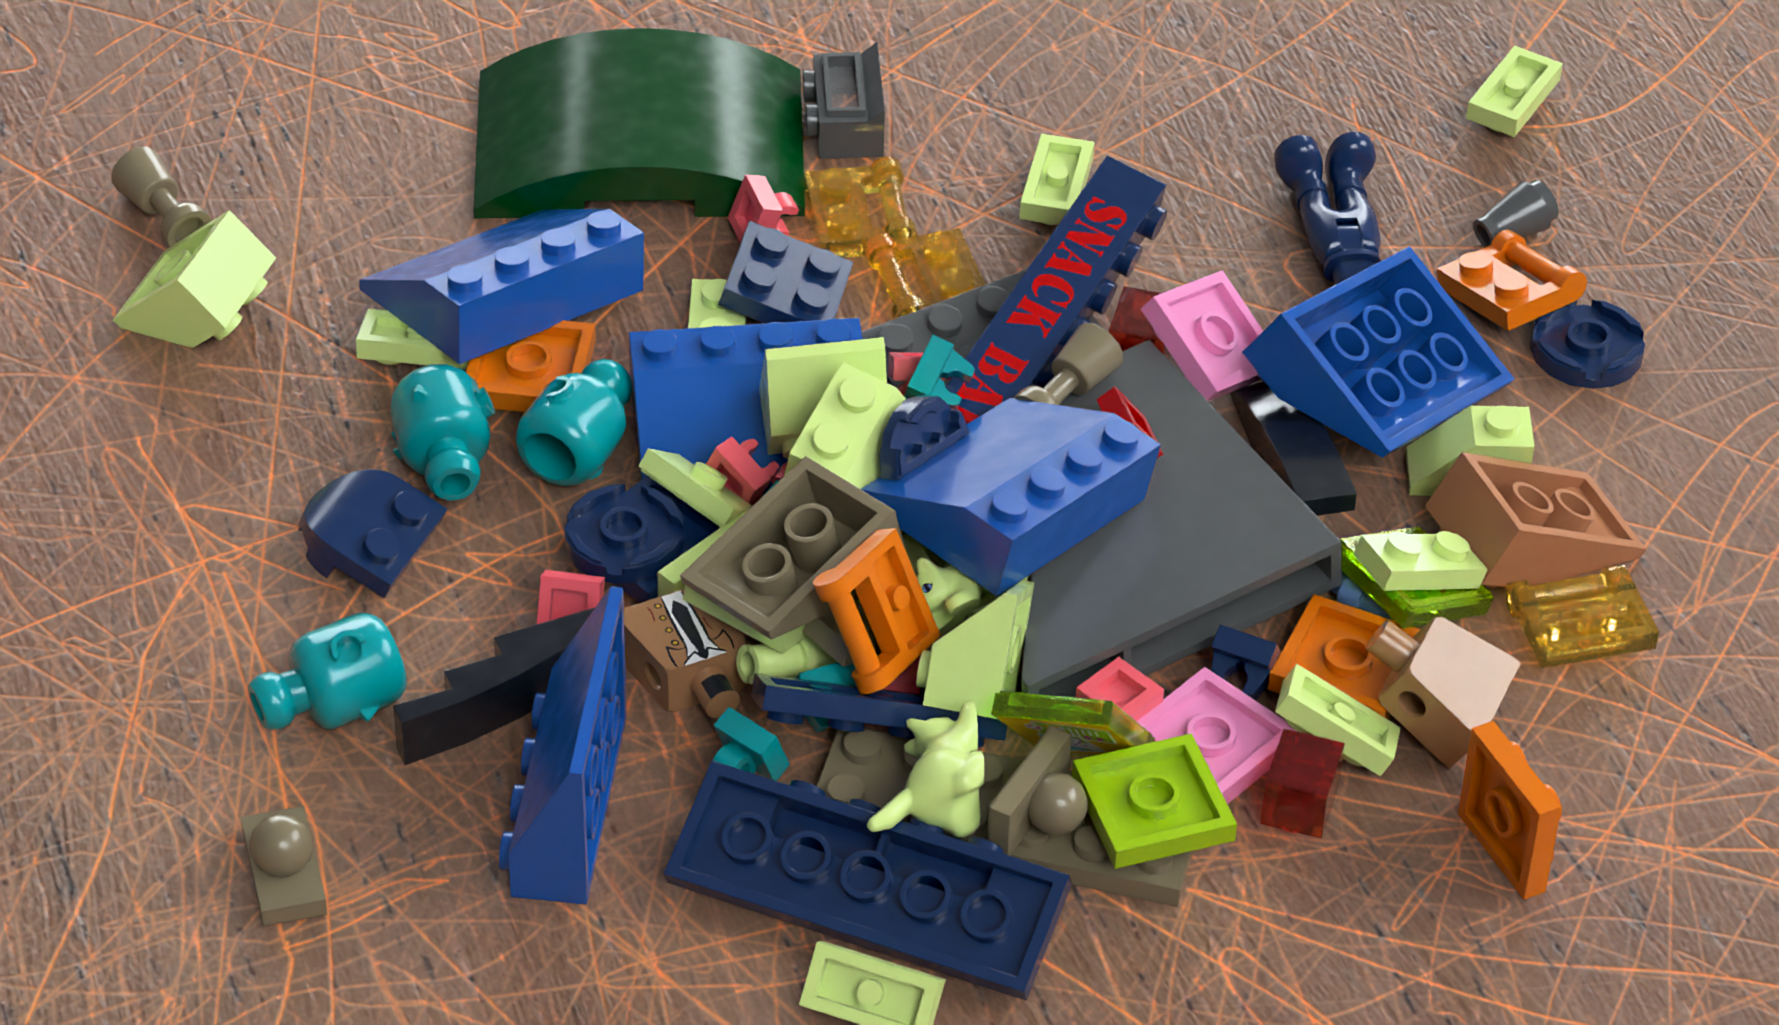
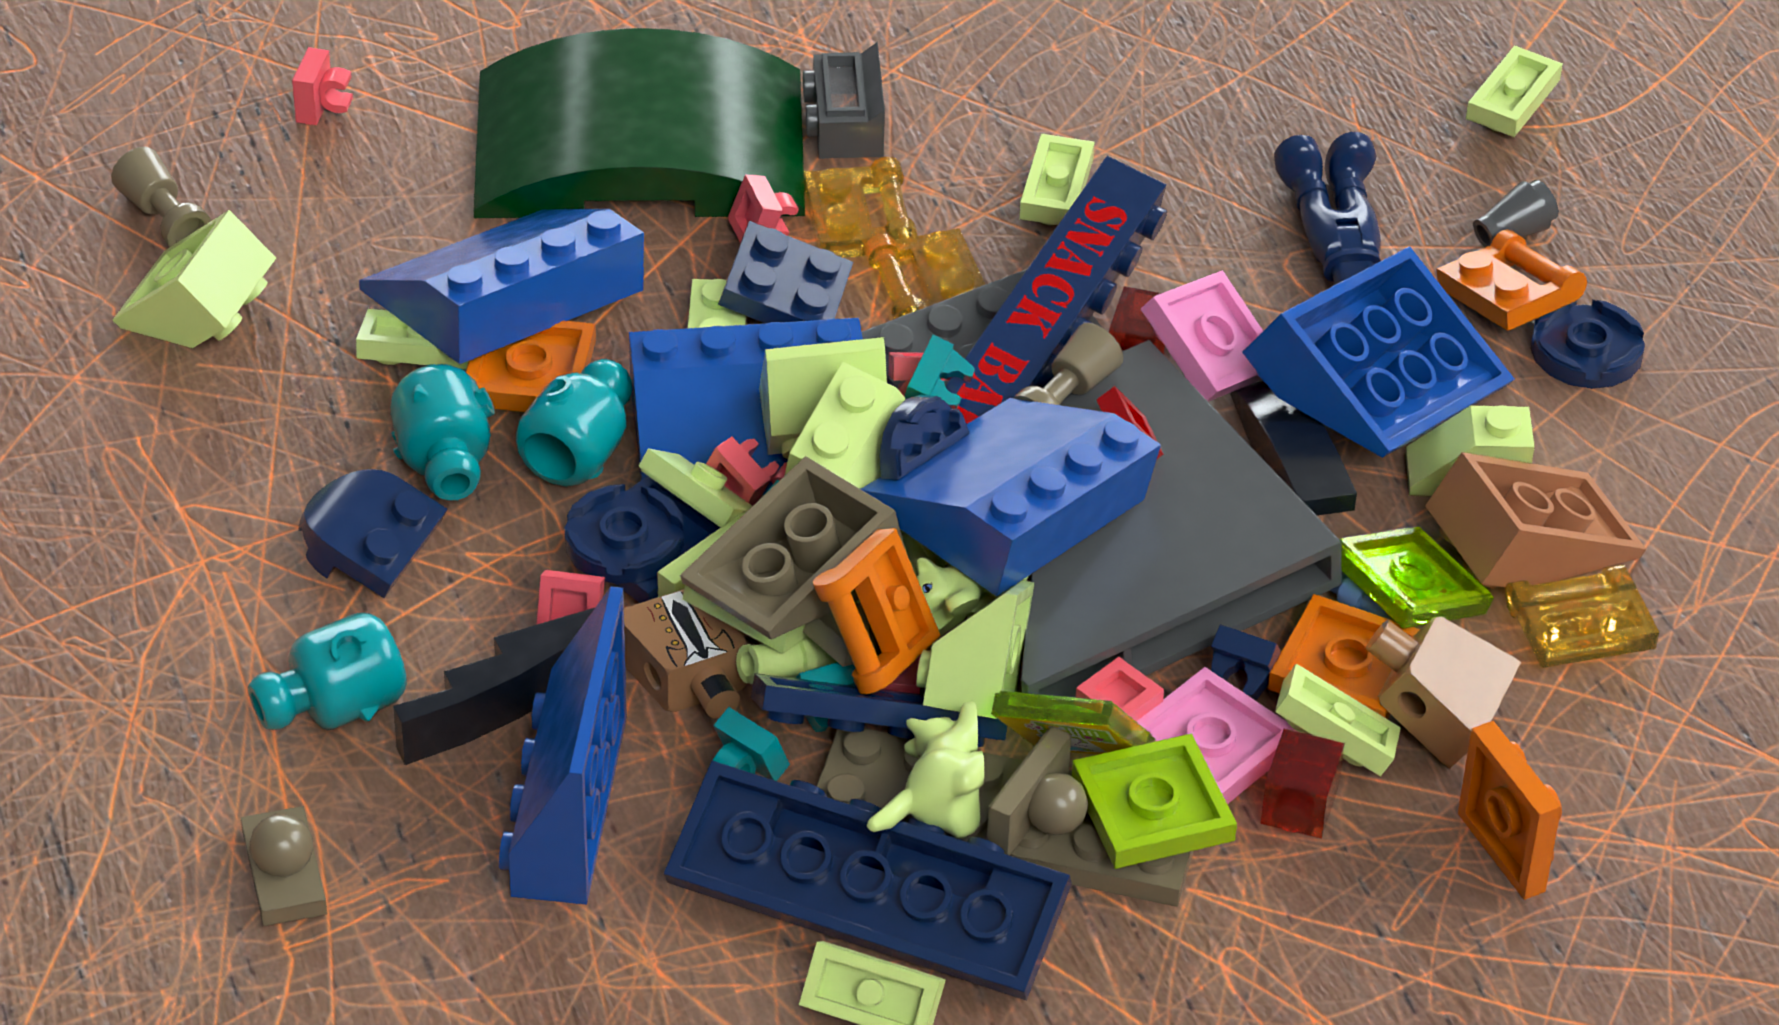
(316, 87): none -> coral tile
(1420, 561): yellowish green plate -> none

